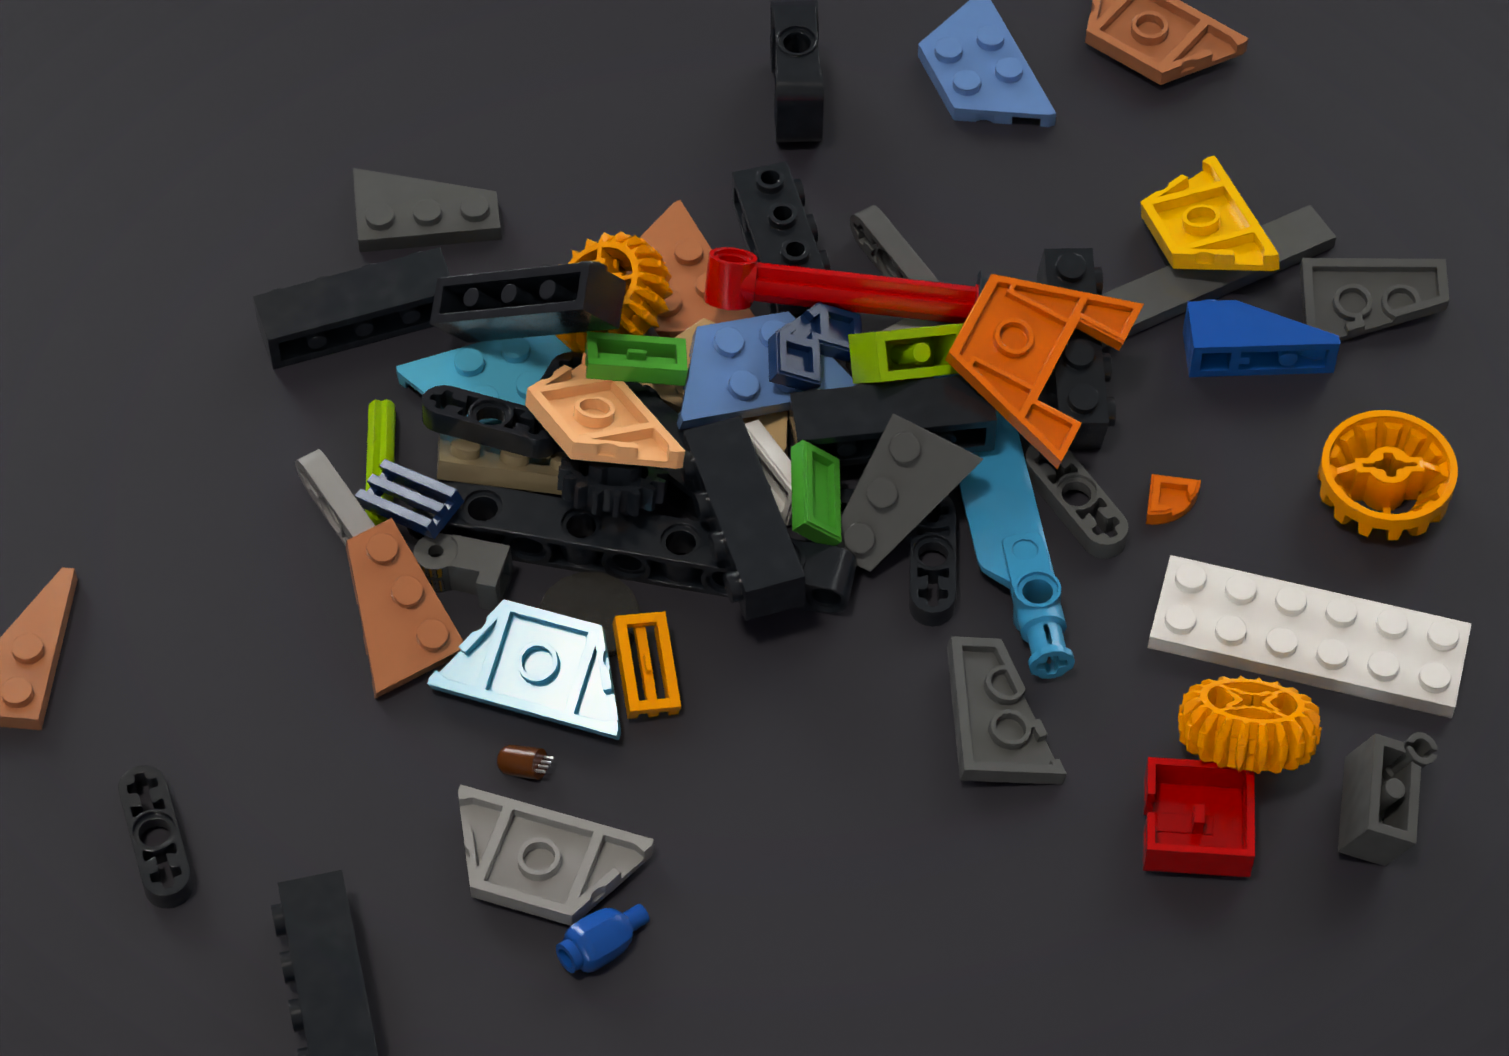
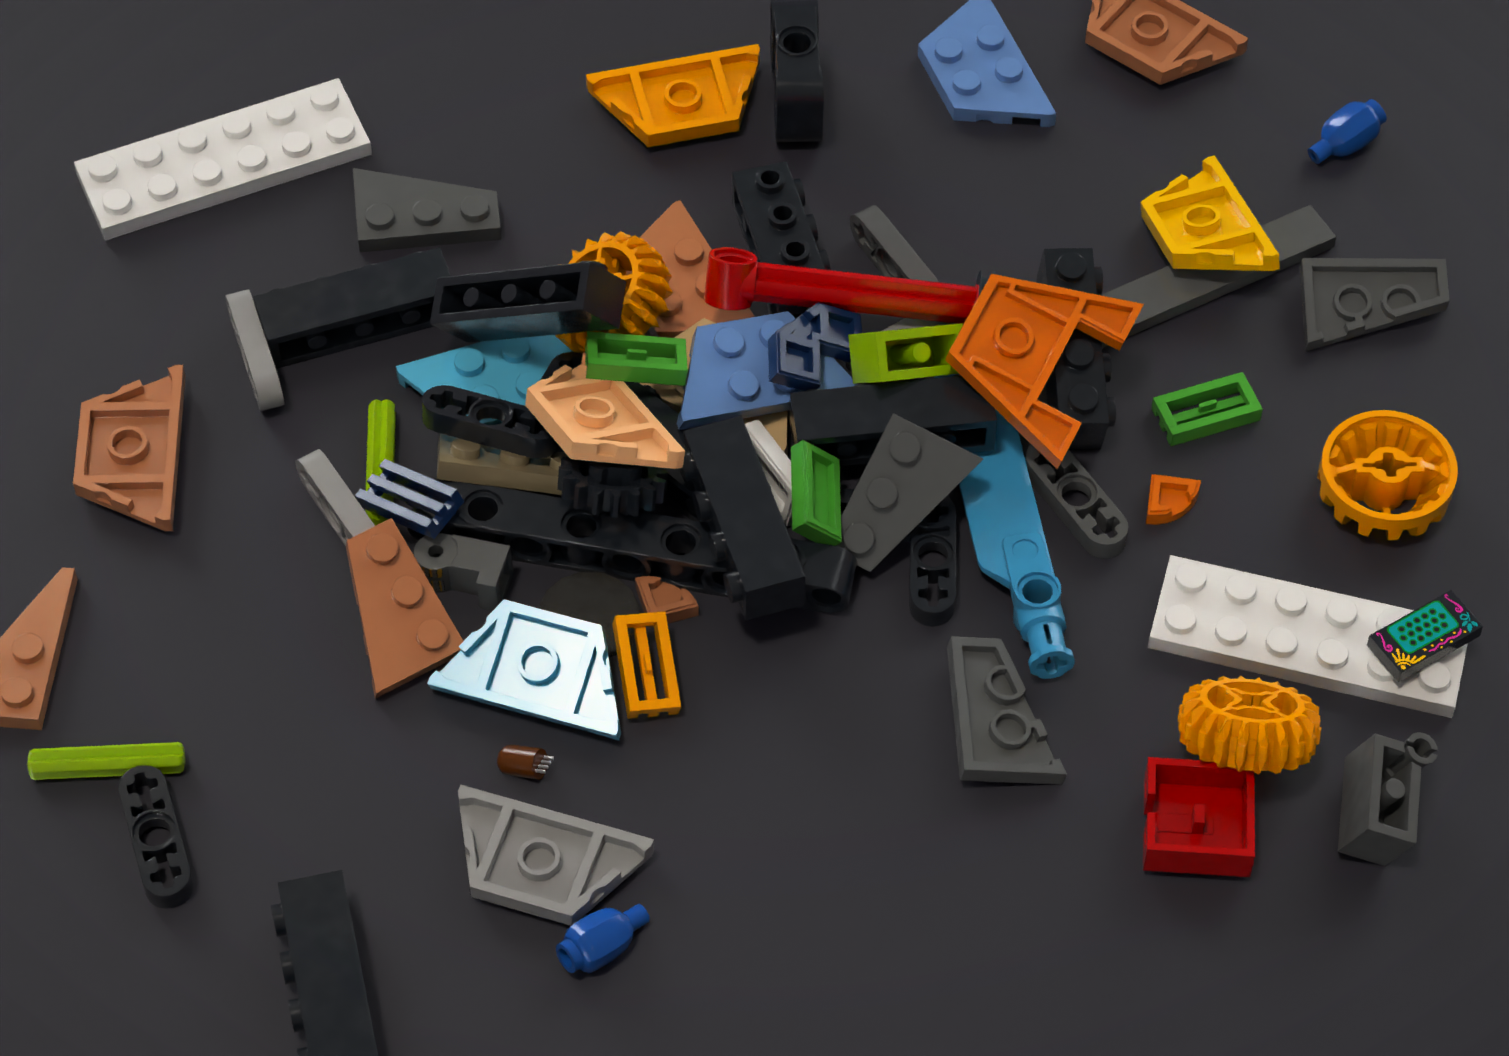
(104, 760): none -> lime axle
(132, 449): none -> nougat wing
(222, 158): none -> white plate
(254, 350): none -> light grey beam
(663, 596): none -> nougat tile
(680, 95): none -> light orange wing
(1210, 415): none -> bright green tile
(1247, 341): blue slope -> none
(1348, 130): none -> blue plant
(1424, 635): none -> tile

